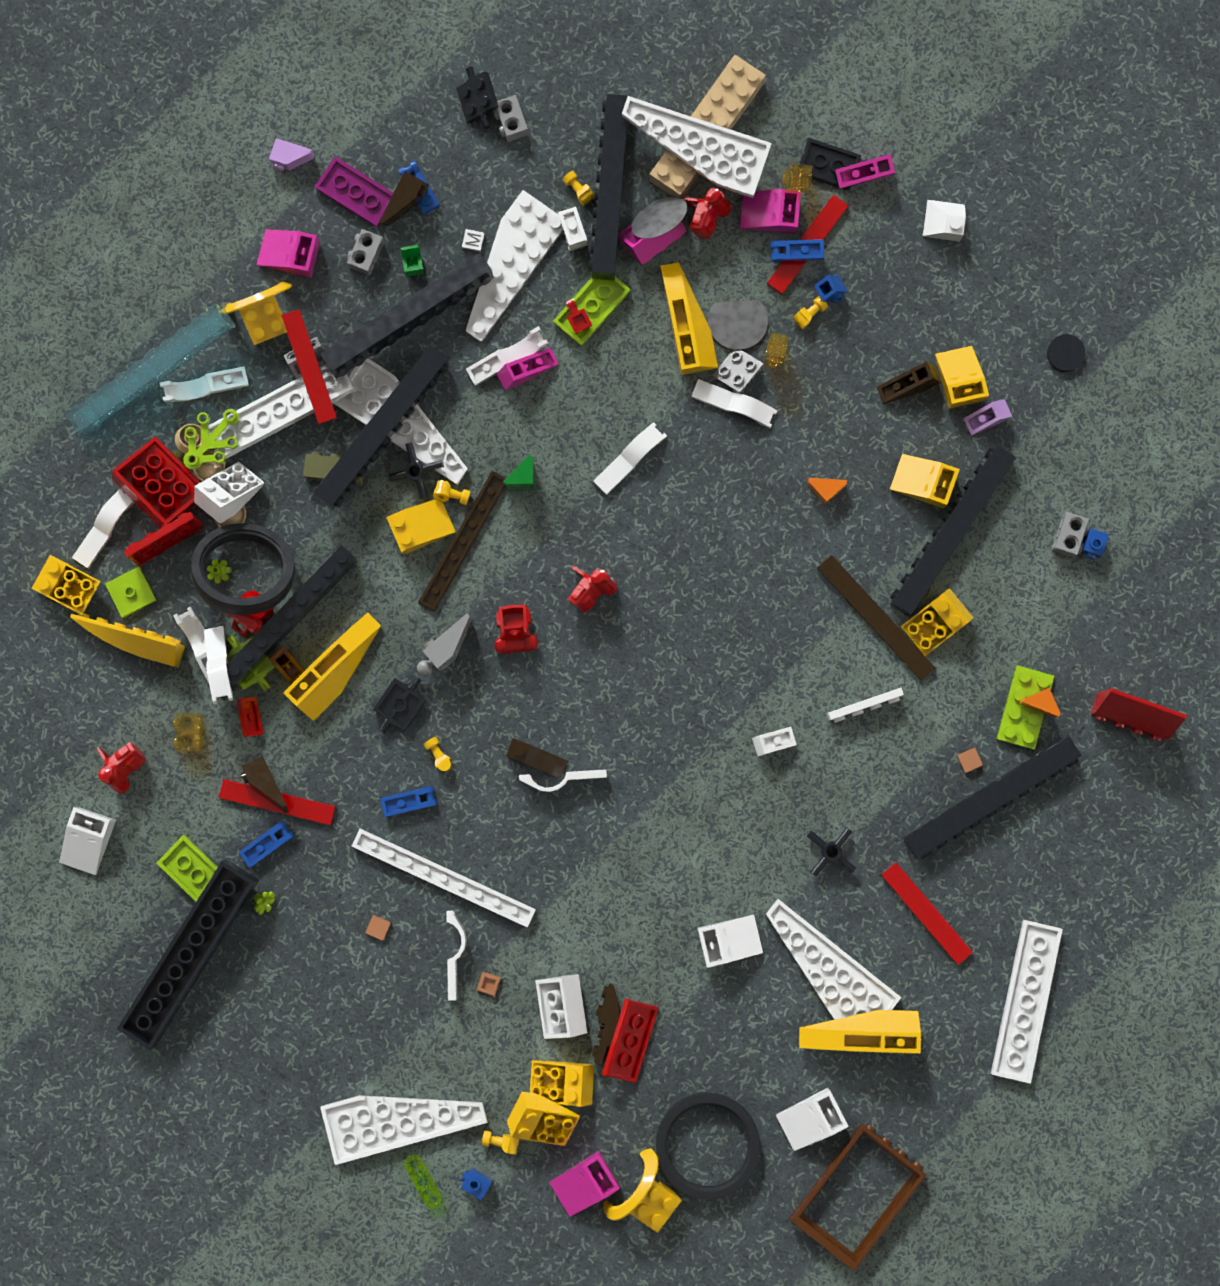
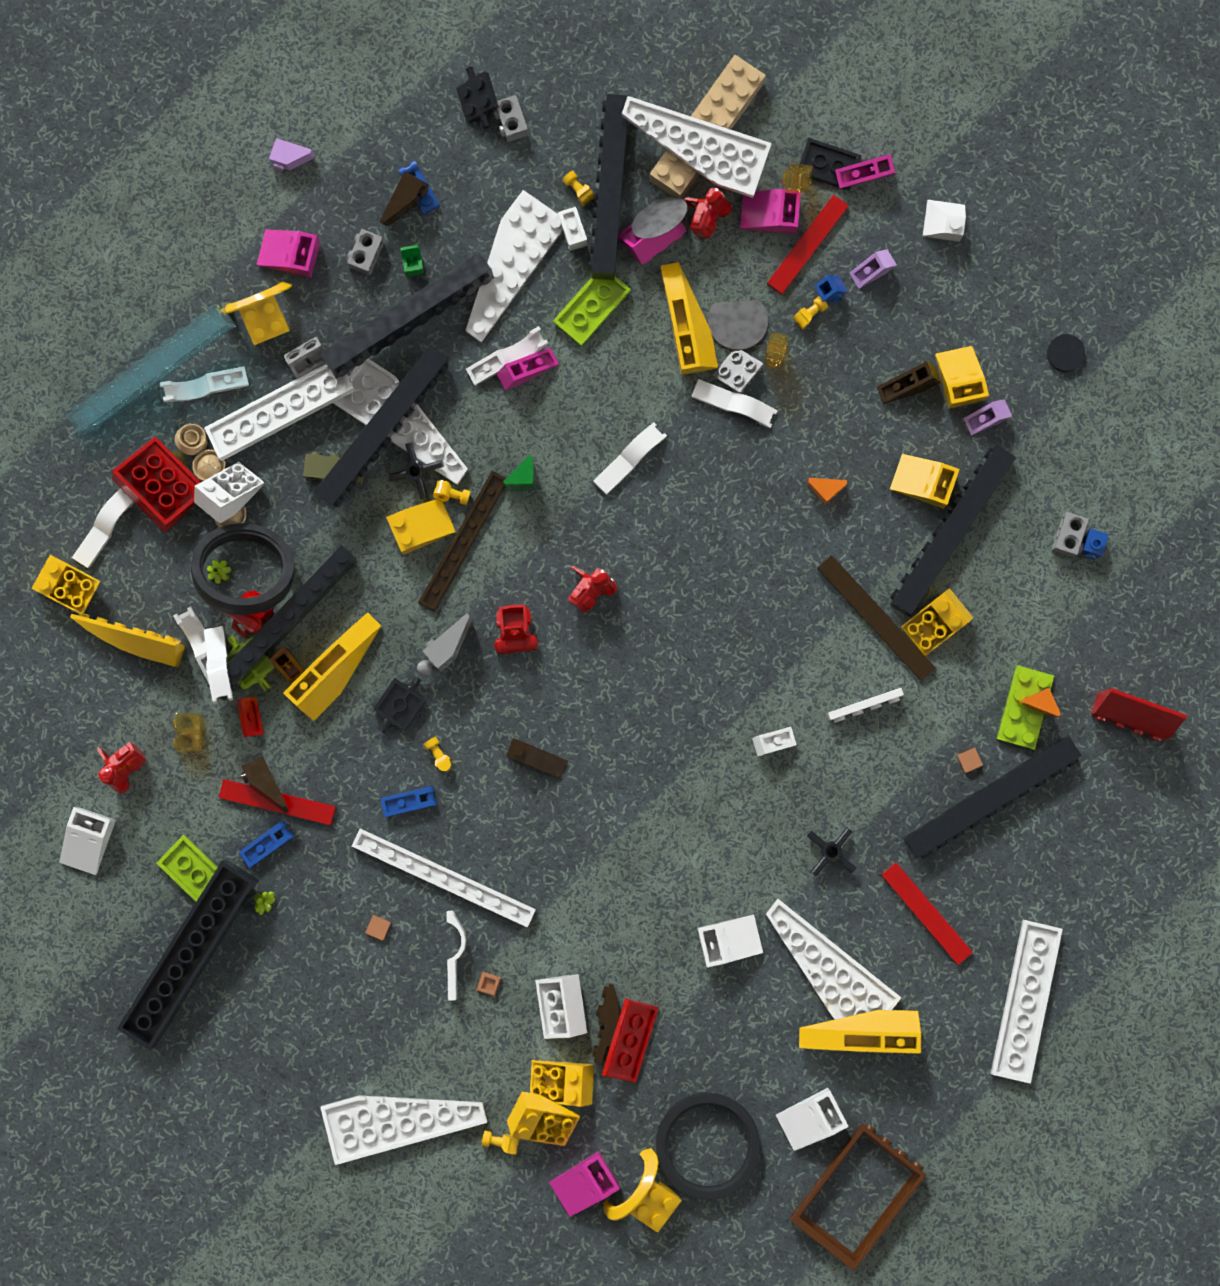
(131, 592): lime plate -> none
(163, 539): red plate -> none
(209, 441): lime plant -> none
(309, 366): red tile -> none
(354, 191): magenta plate -> none
(410, 1170): clear neon green beam -> none
(473, 240): white tile -> none
(475, 1183): blue brick -> none
(577, 775): white piece -> none
(578, 319): red plate -> none
(797, 250): blue plate -> none
(873, 268): none -> lavender slope

